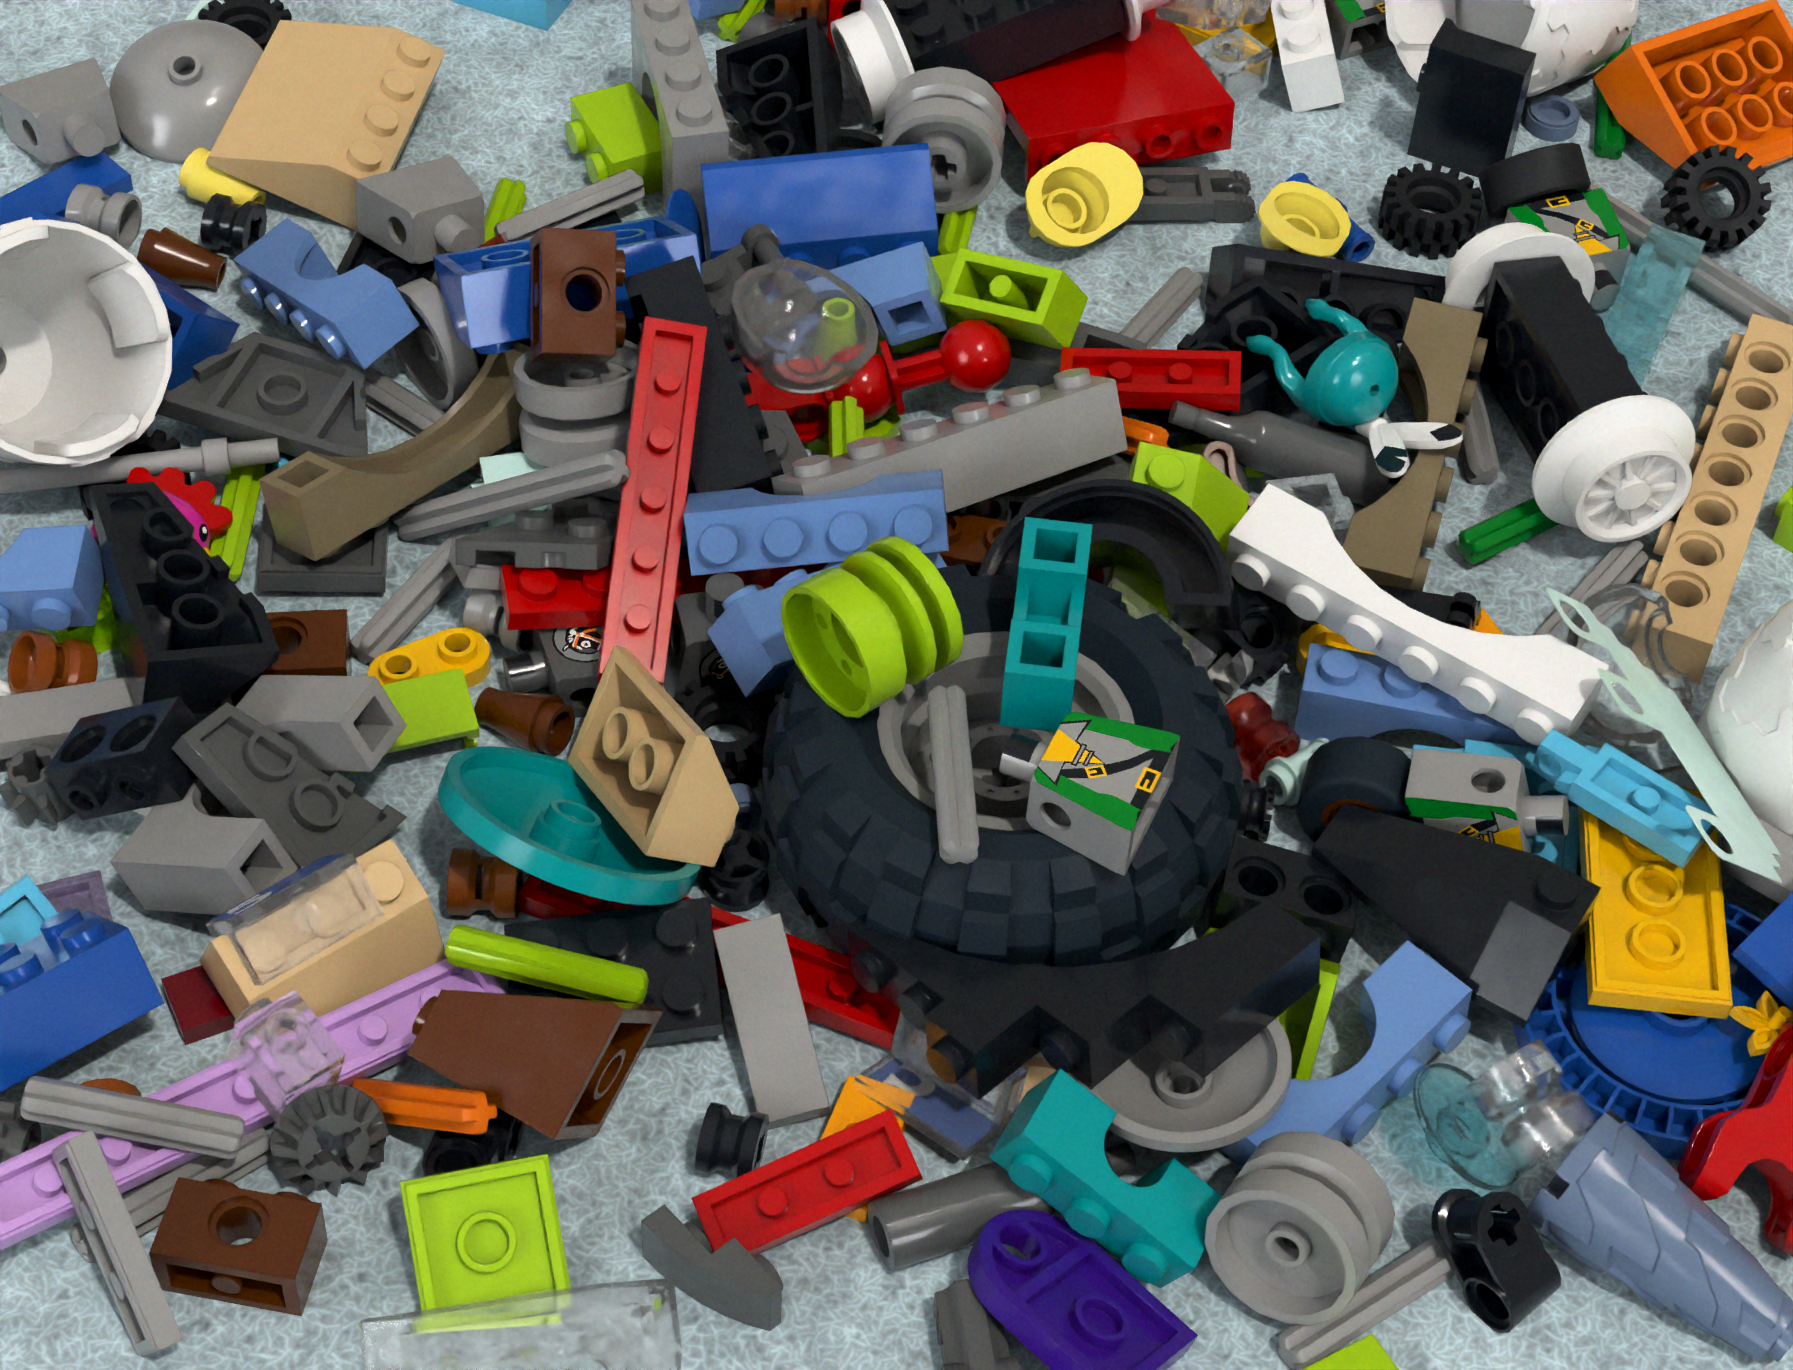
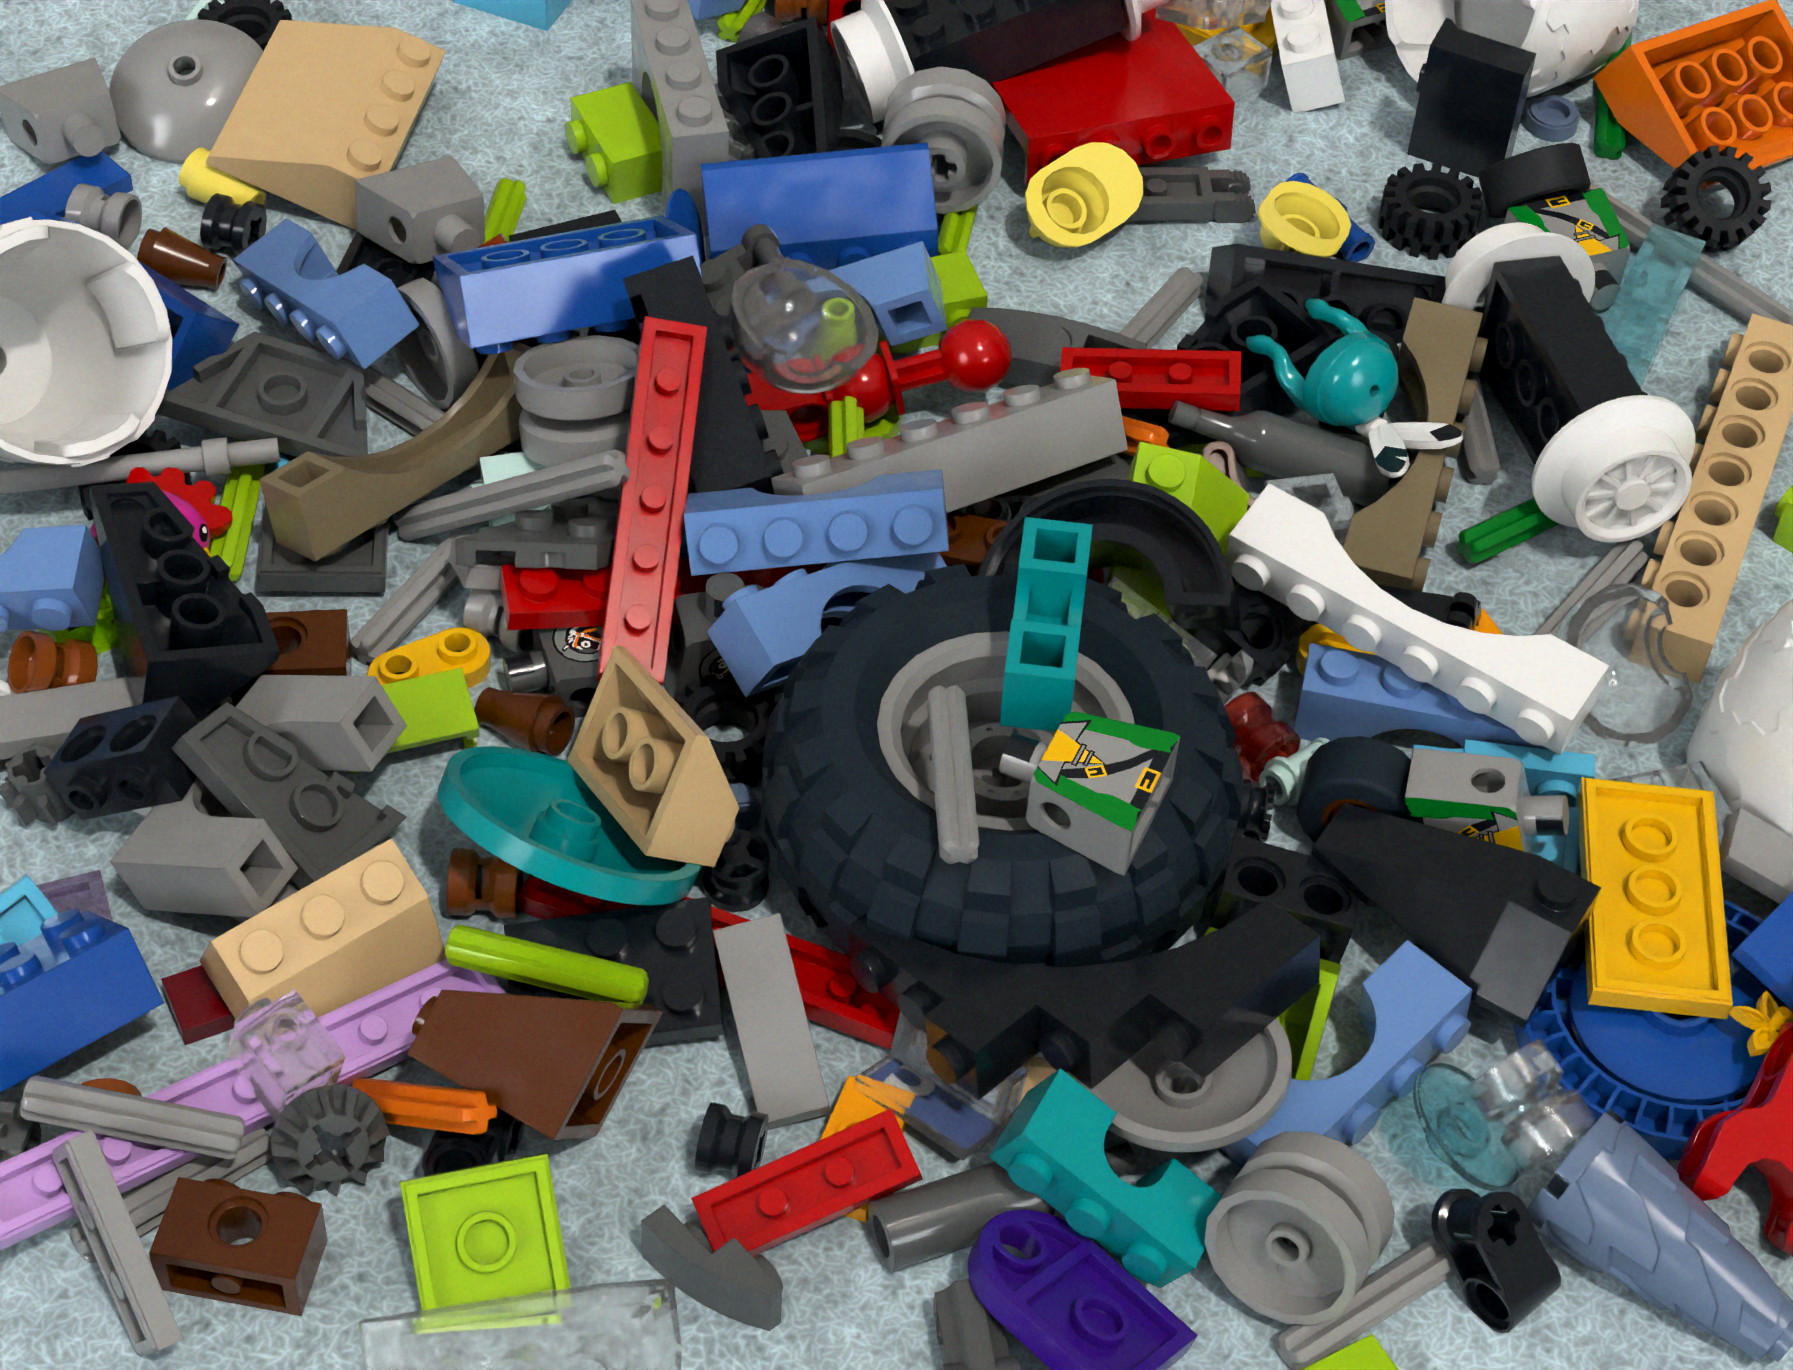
(299, 916): clear panel -> none
(557, 328): reddish brown brick -> none
(576, 207): light grey axle -> none
(872, 626): lime wheel -> none
(1017, 296): lime brick -> none
(1624, 795): medium azure hinge -> none
(1664, 712): light aqua piece -> none

